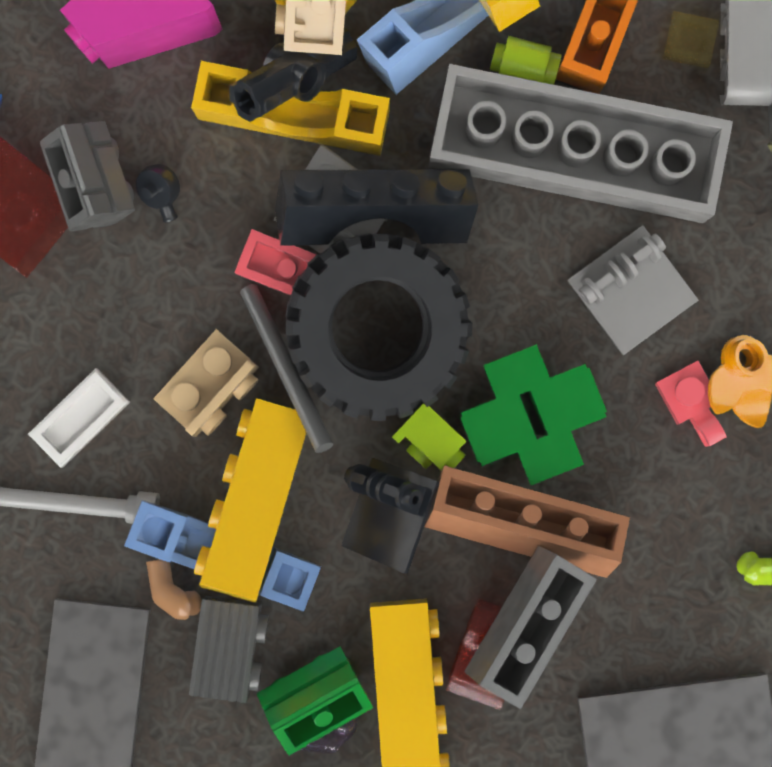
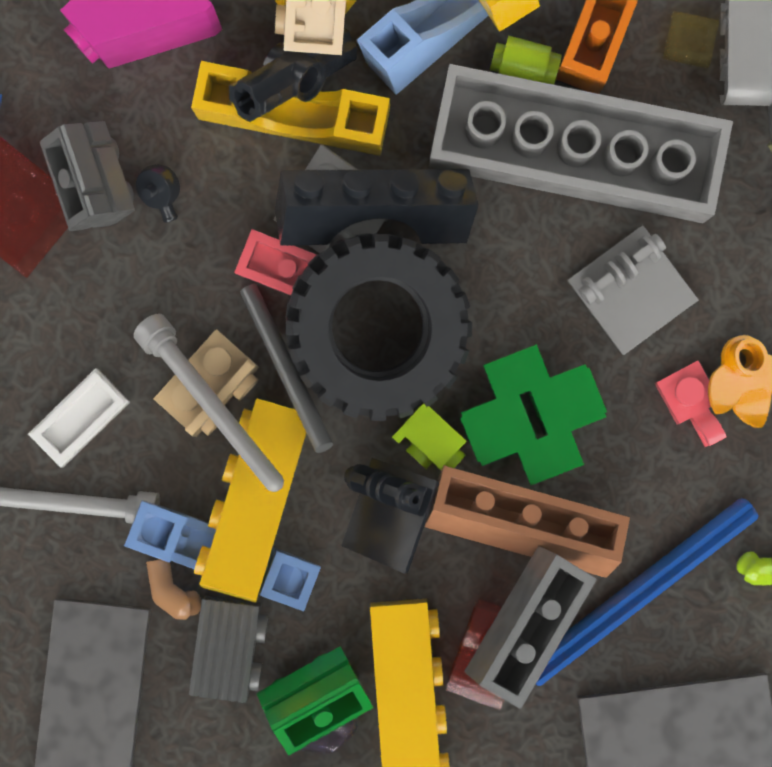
(158, 338): none -> light grey piece
(650, 585): none -> blue axle

